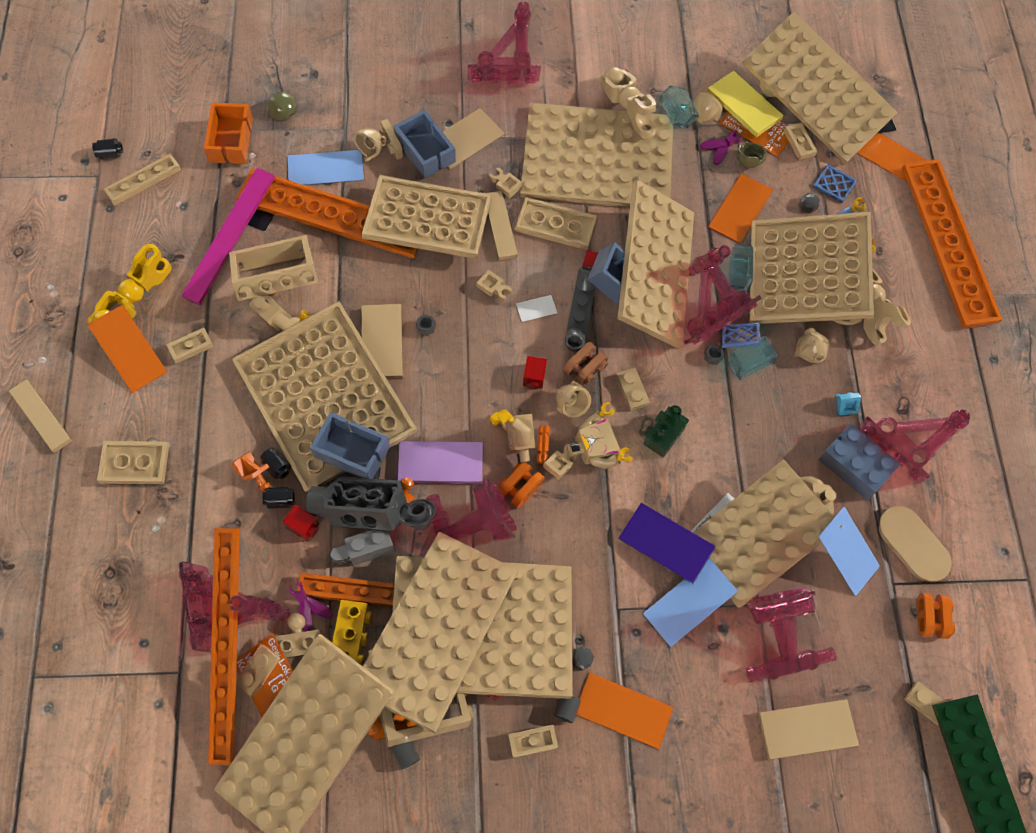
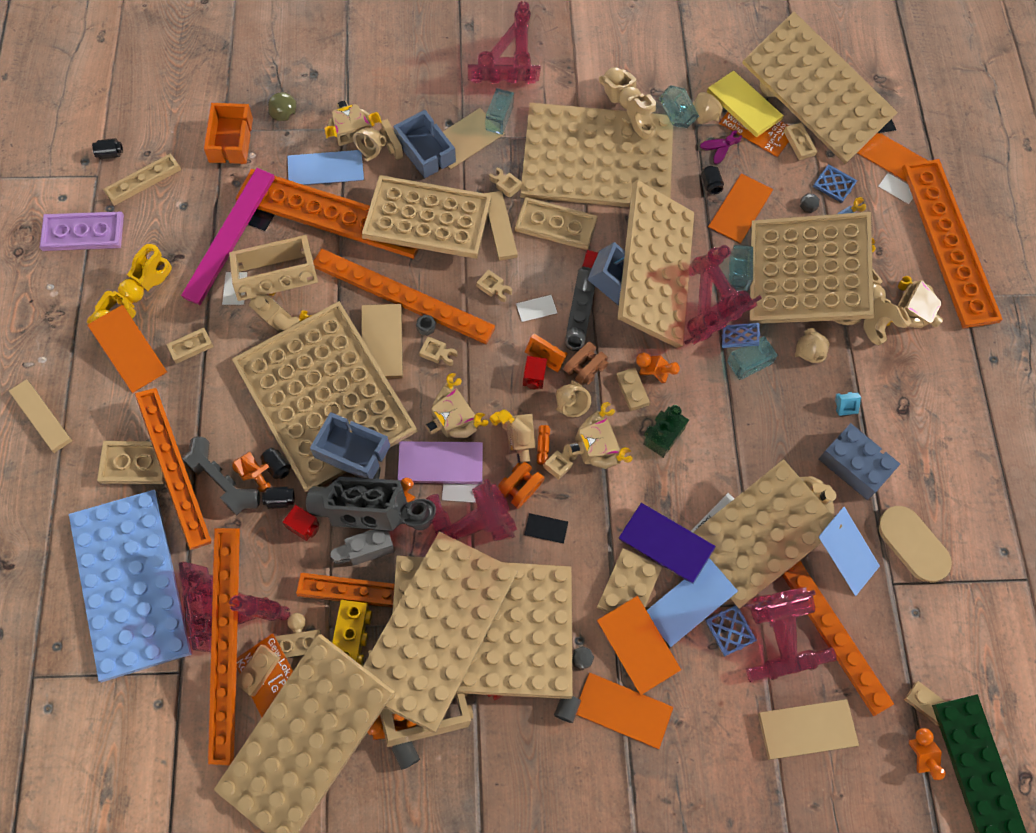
(81, 231): none -> lavender tile
(128, 586): none -> light blue plate
(173, 469): none -> orange plate
(229, 295): none -> white sticker
(234, 498): none -> dark grey plate
(309, 604): magenta piece -> none
(349, 120): none -> tan torso
(404, 295): none -> orange plate
(435, 350): none -> tan plate
(453, 413): none -> tan torso
(459, 492): none -> white sticker
(499, 111): none -> clear light blue panel
(533, 741): tan plate -> none
(541, 348): none -> orange plate
(546, 528): none -> black sticker
(630, 578): none -> tan plate
(639, 645): none -> orange sticker
(656, 366): none -> orange piece
(712, 180): none -> black brick
(713, 354): dark grey tile -> none
(744, 625): none -> medium blue window
(751, 155): olive hair -> none
(845, 649): none -> orange plate
(896, 187): none -> white sticker
(904, 448): clear pink plate -> none
(919, 303): none -> tan torso
(927, 754): none -> orange piece
(935, 616): orange brick -> none

